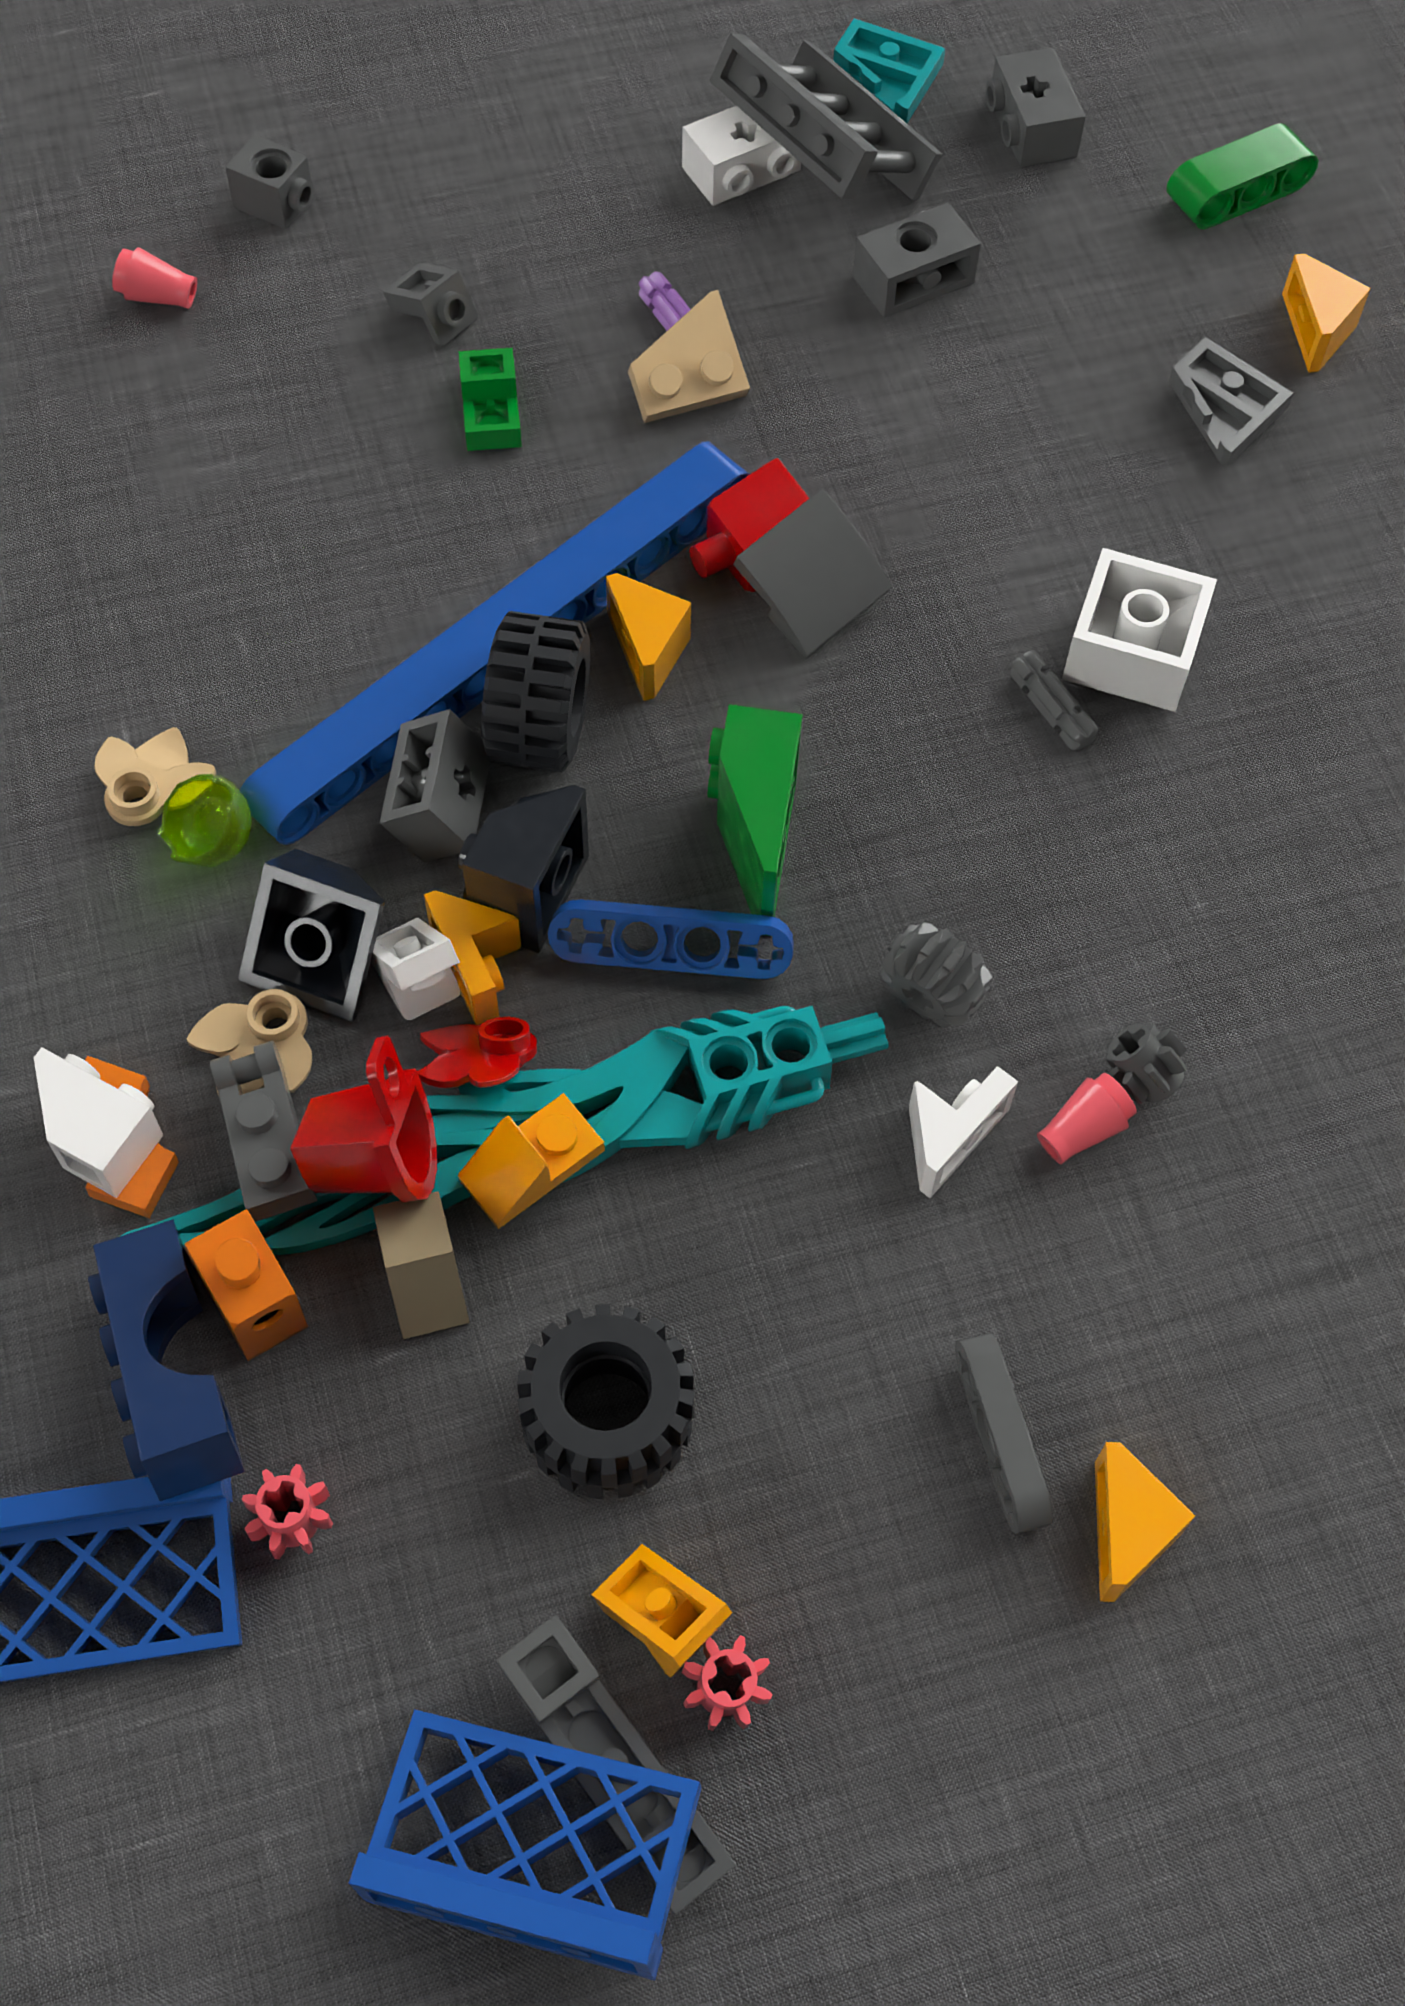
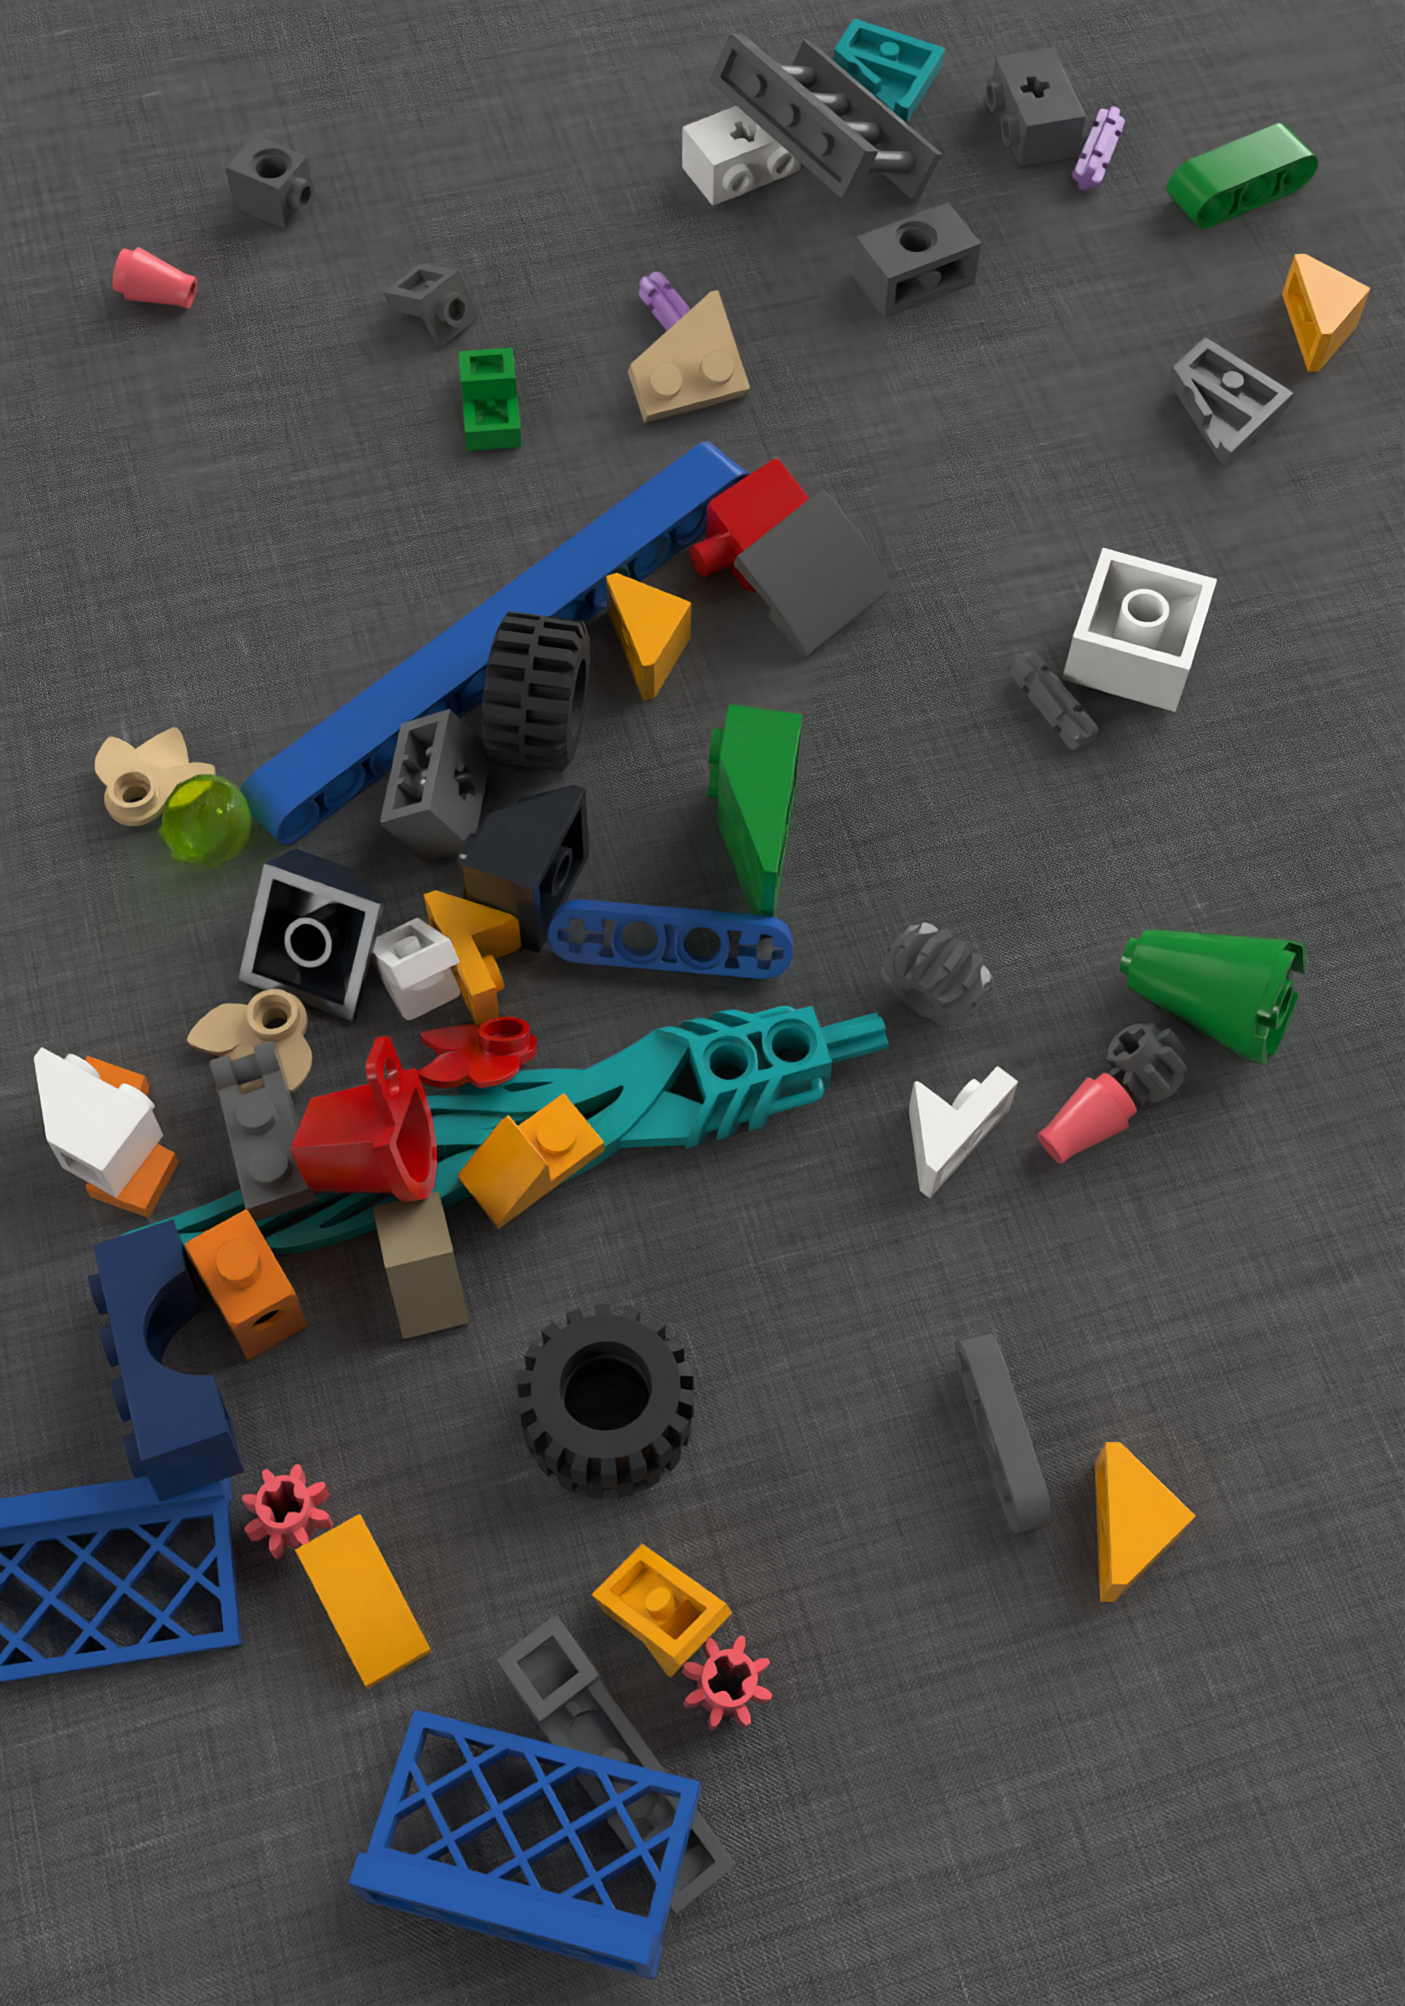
(363, 1601): none -> light orange slope
(1098, 148): none -> axle
(1220, 984): none -> green cone

